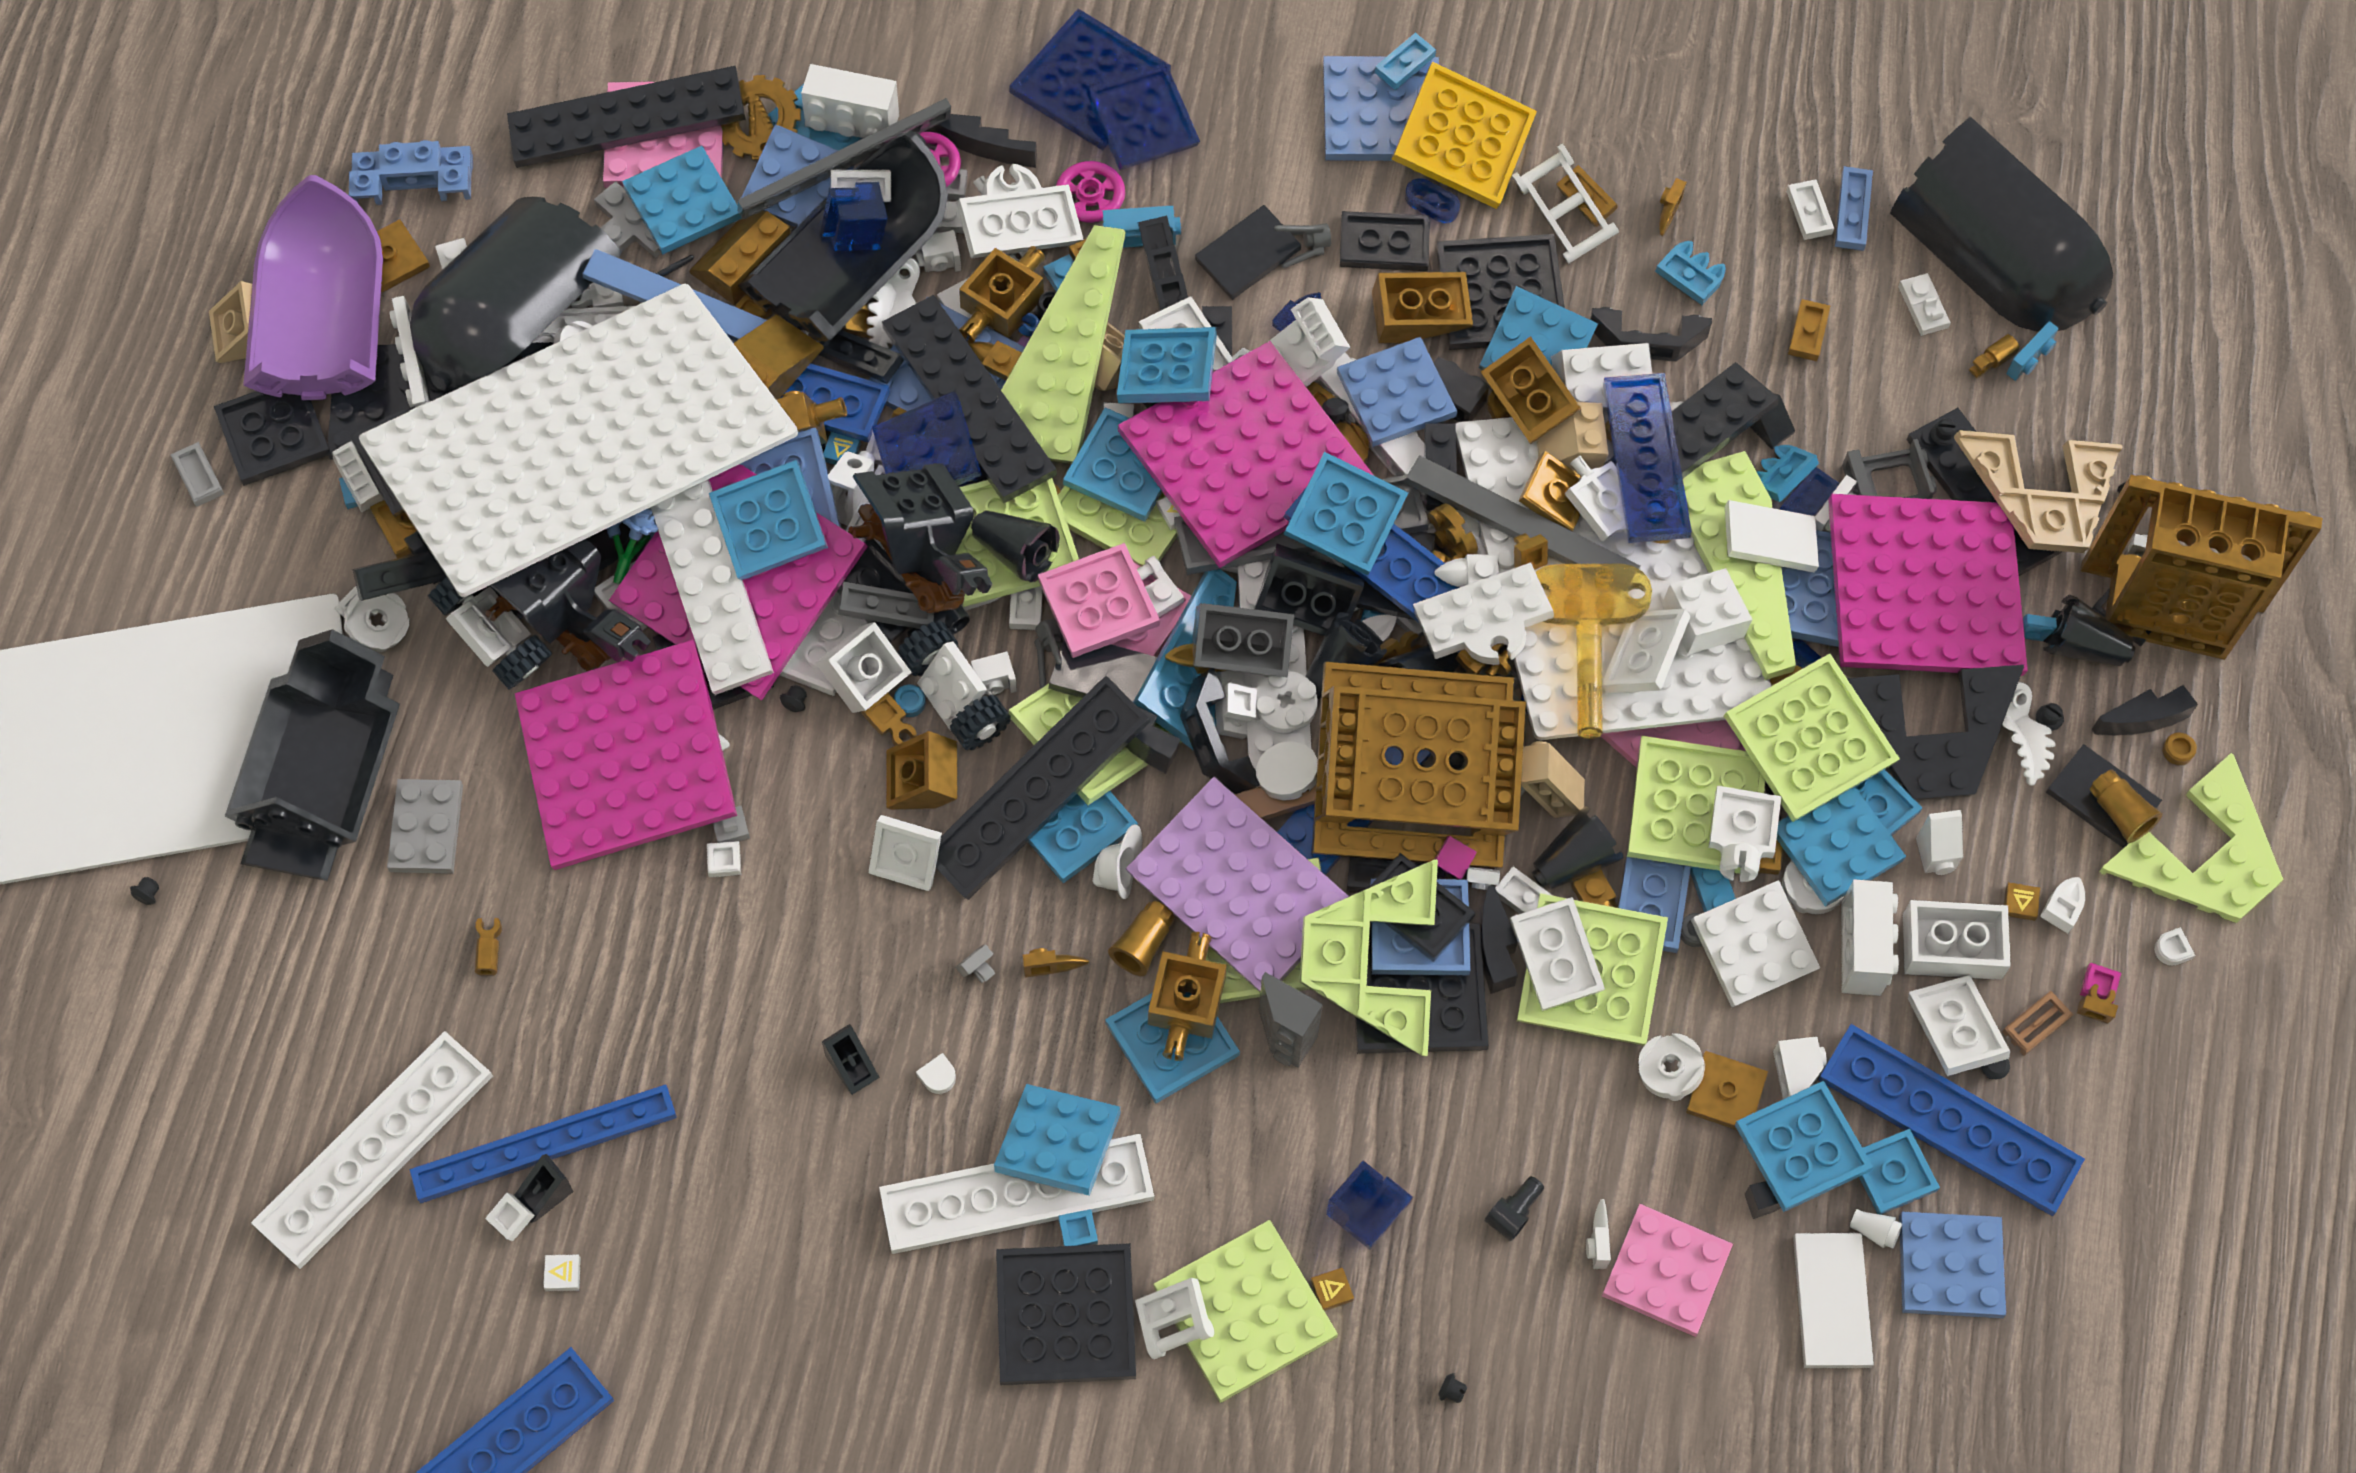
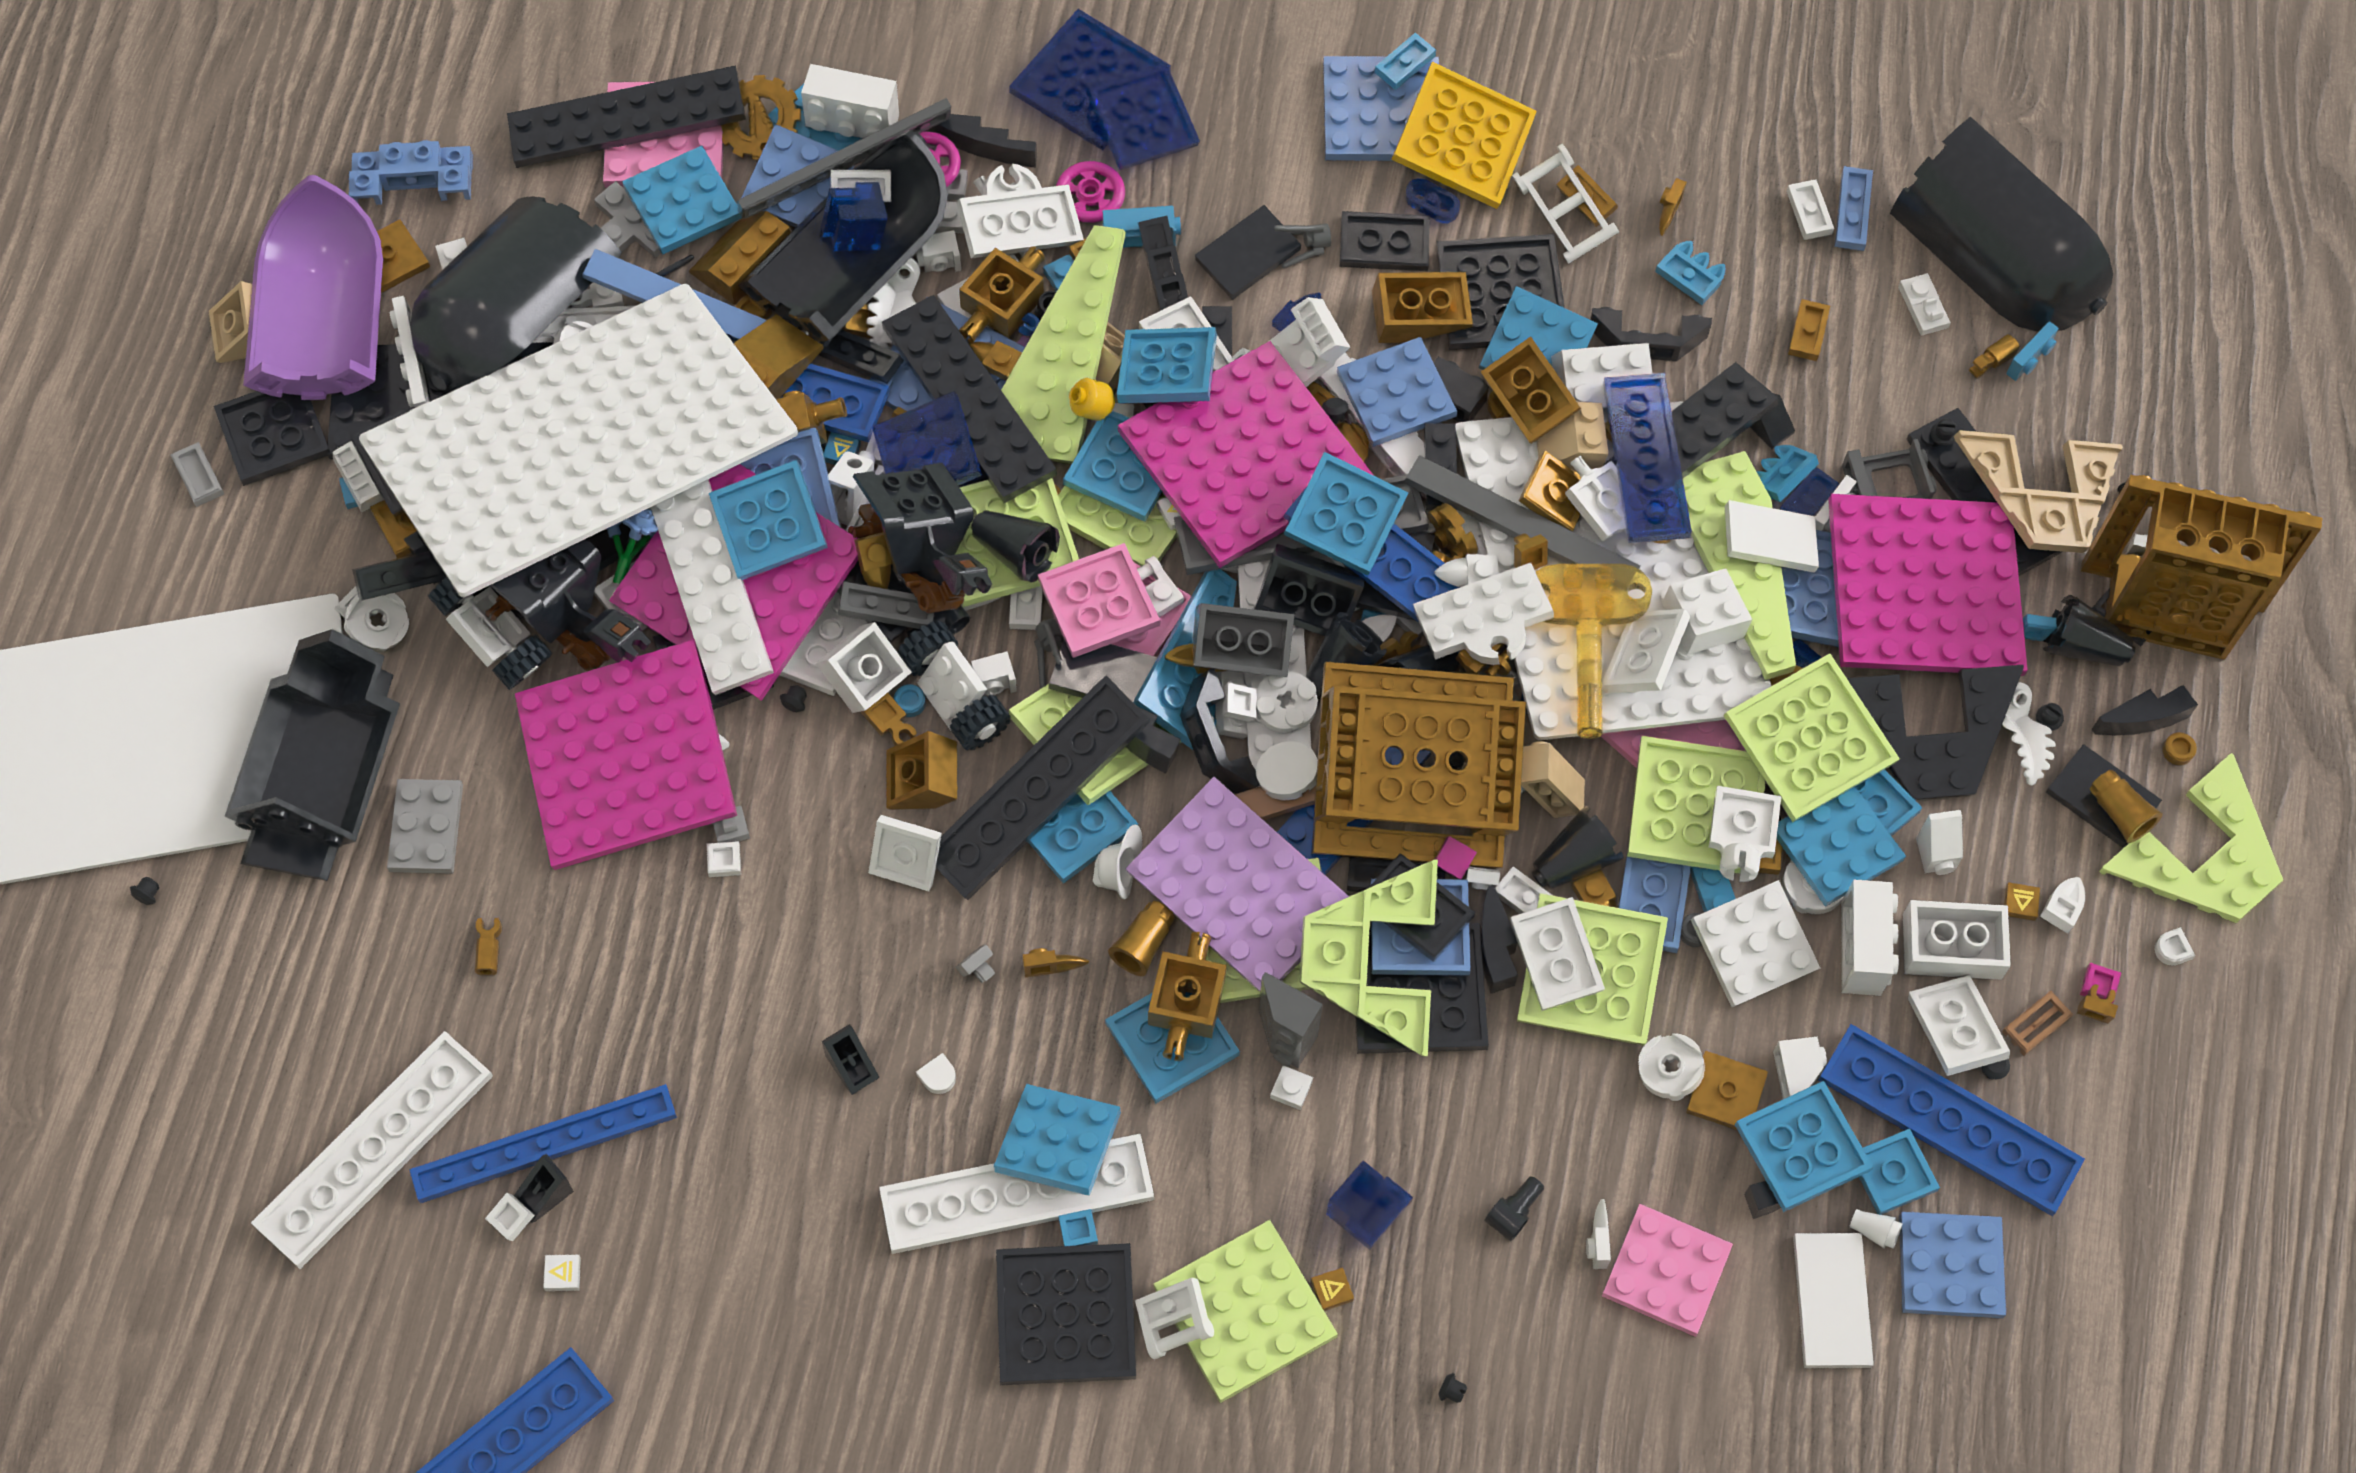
(874, 560): none -> pearl gold plate
(1091, 399): none -> yellow head
(1291, 1087): none -> white plate

